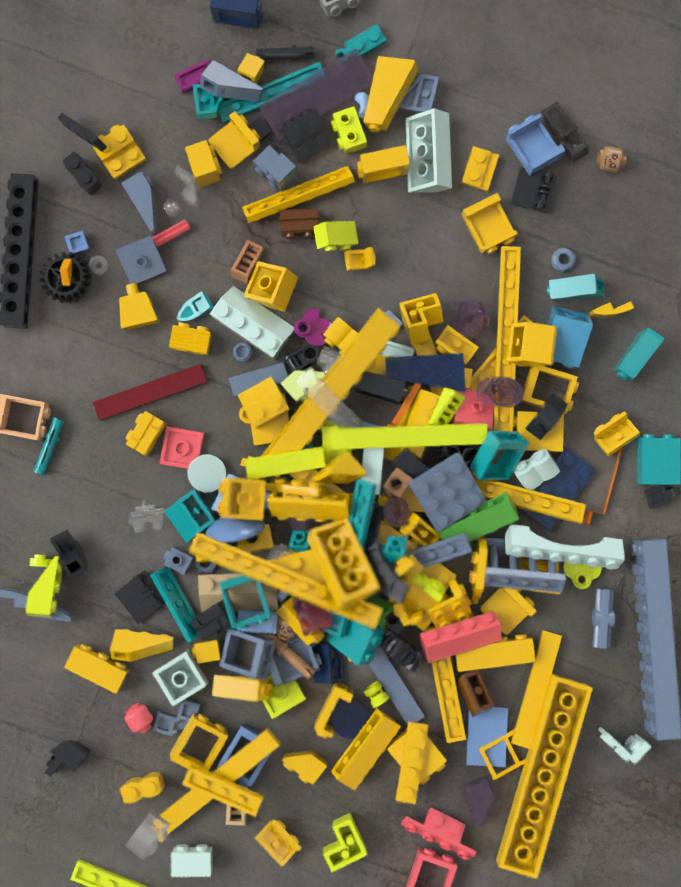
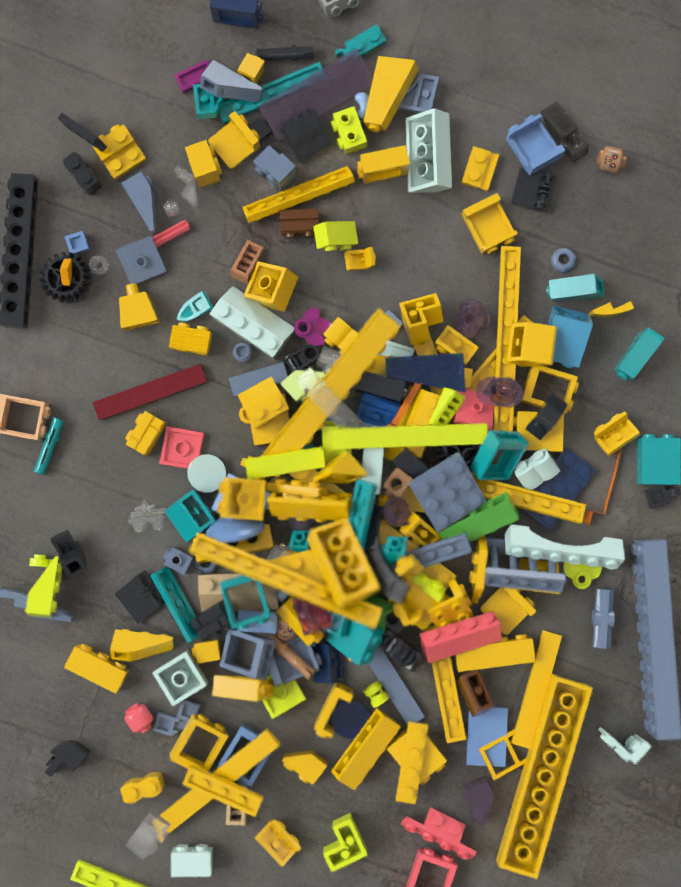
(377, 410): none -> blue plate

